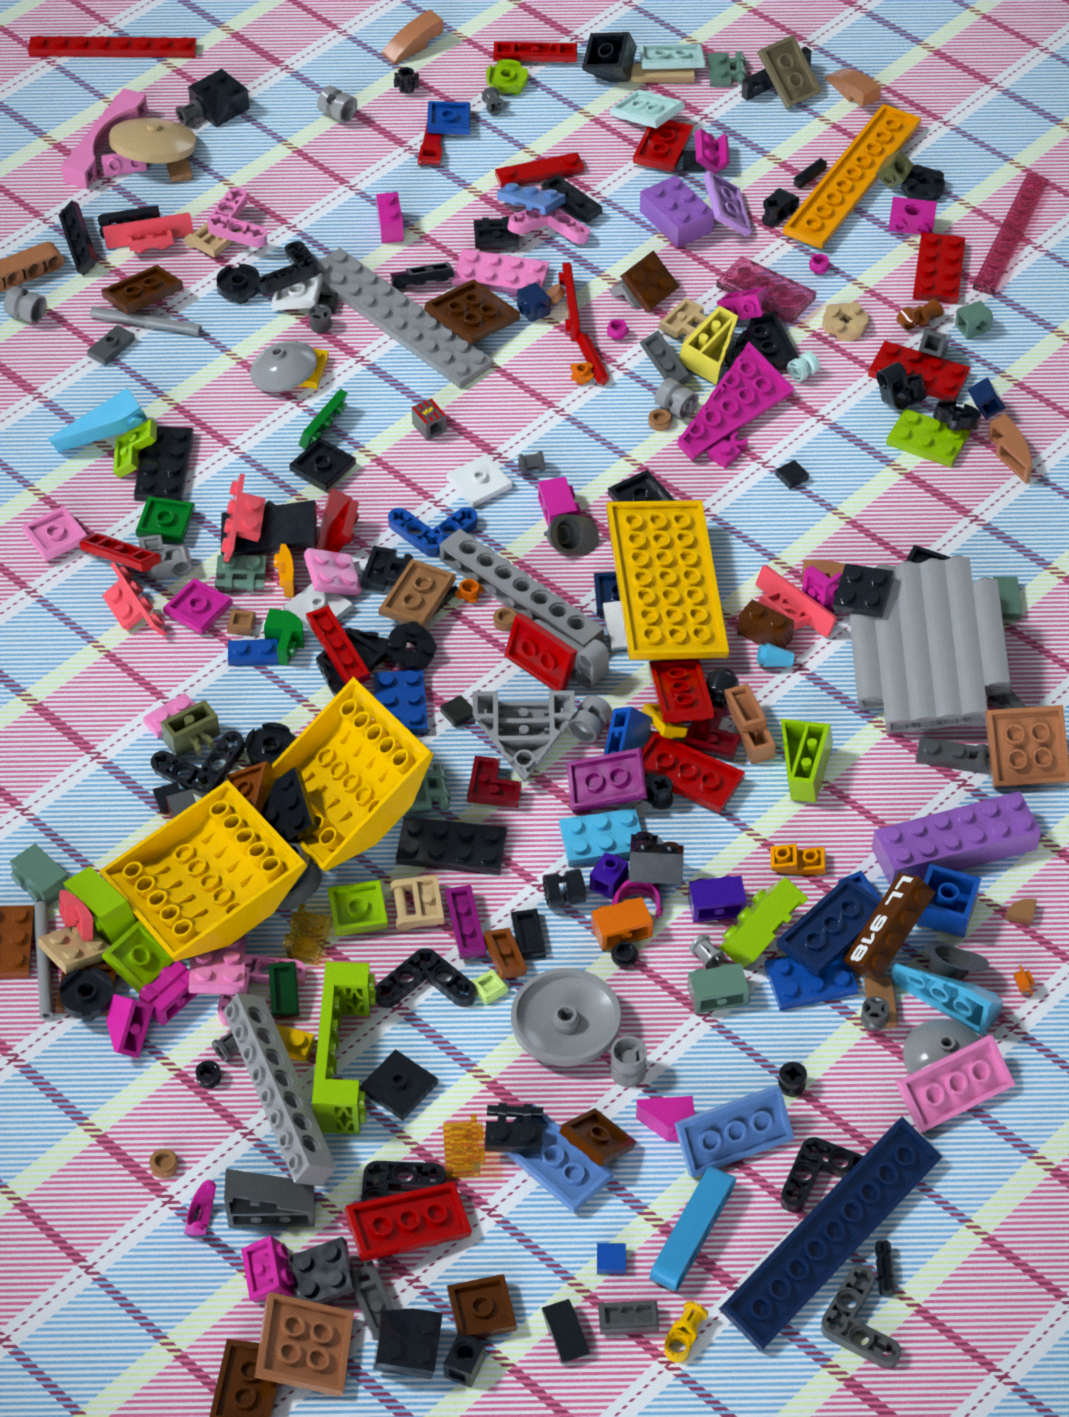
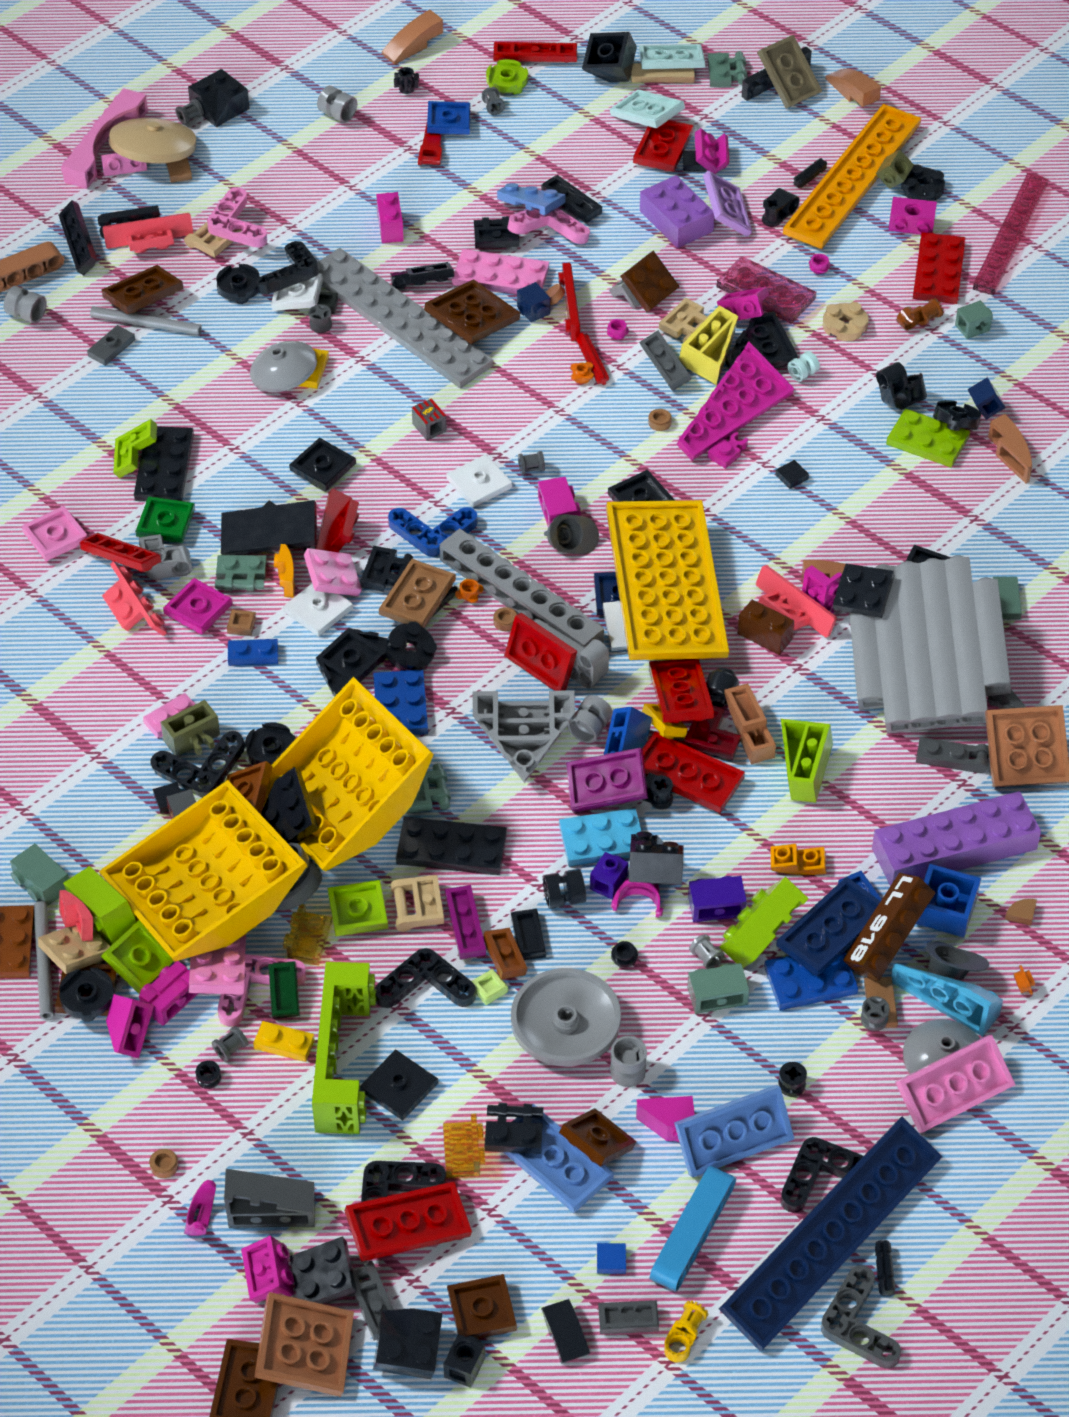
(108, 419): medium azure wedge -> none
(112, 46): red plate -> none
(245, 517): coral bracket -> none
(279, 1090): light grey brick -> none
(288, 630): green brick -> none
(324, 419): green plate -> none
(337, 645): red plate -> none
(457, 711): pearl dark grey tile -> none
(488, 789): dark red plate -> none
(540, 170): red plate -> none
(621, 922): orange brick -> none
(676, 398): light grey wheel -> none
(774, 656): medium azure cone -> none
(934, 343): dark grey brick -> none
(941, 377): red plate -> none

